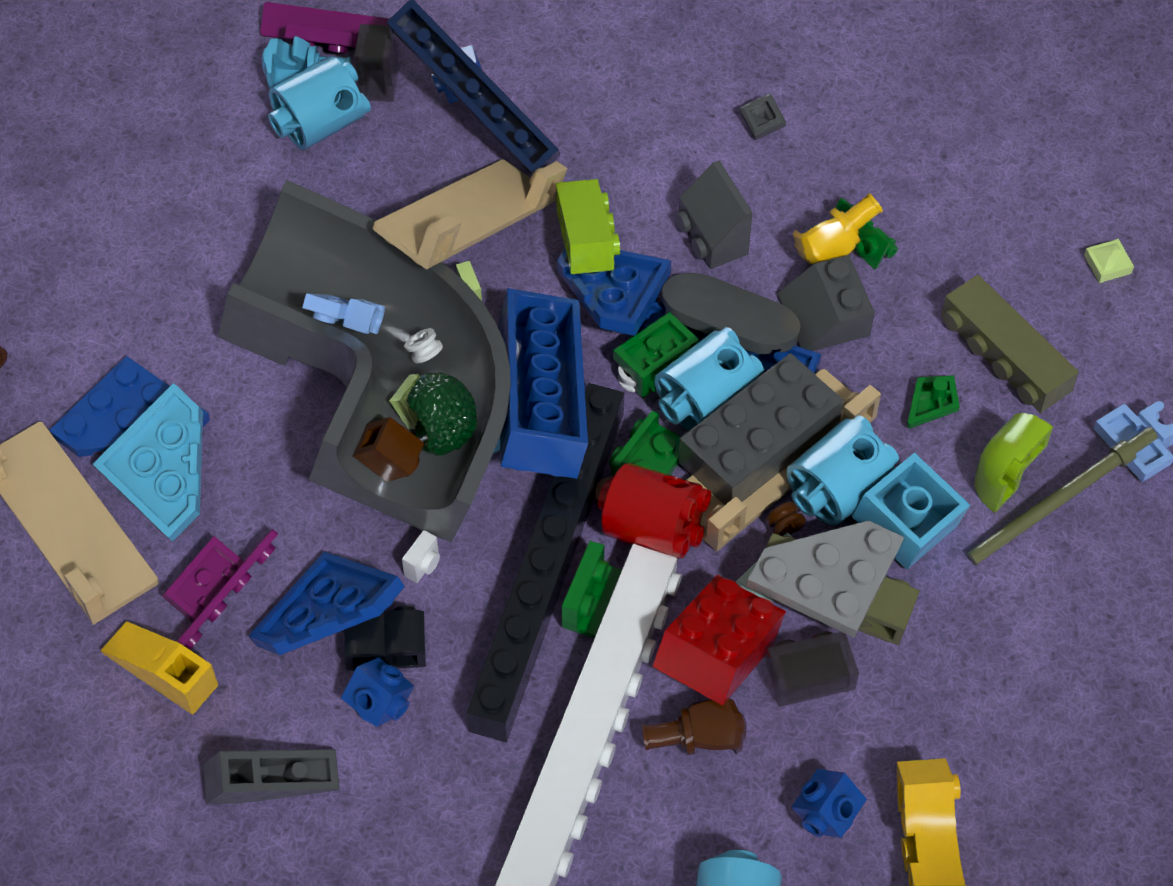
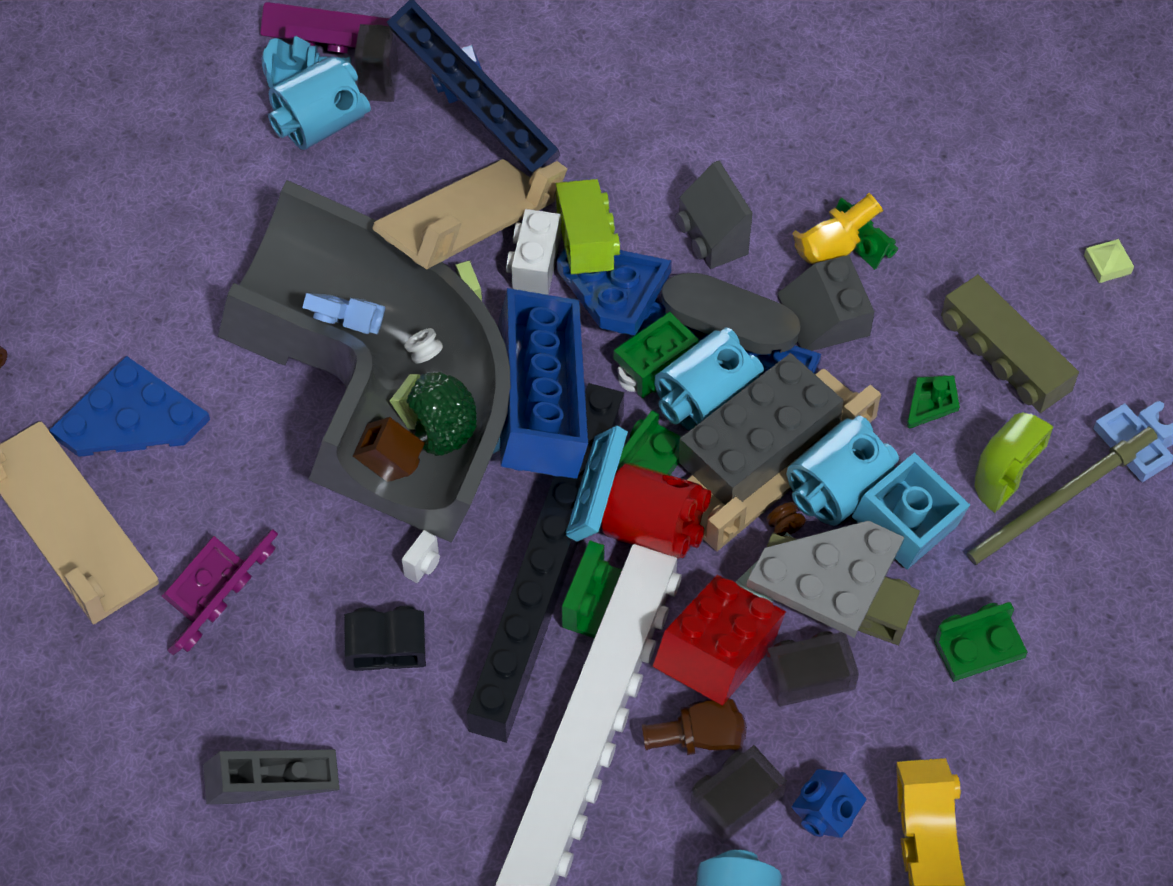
(160, 462): medium azure plate -> none
(163, 665): yellow slope -> none
(324, 602): blue plate -> none
(378, 692): blue brick -> none
(535, 252): none -> white brick
(596, 483): none -> medium azure tile
(737, 793): none -> clear smoke brick
(762, 116): dark grey tile -> none
(979, 641): none -> green bracket

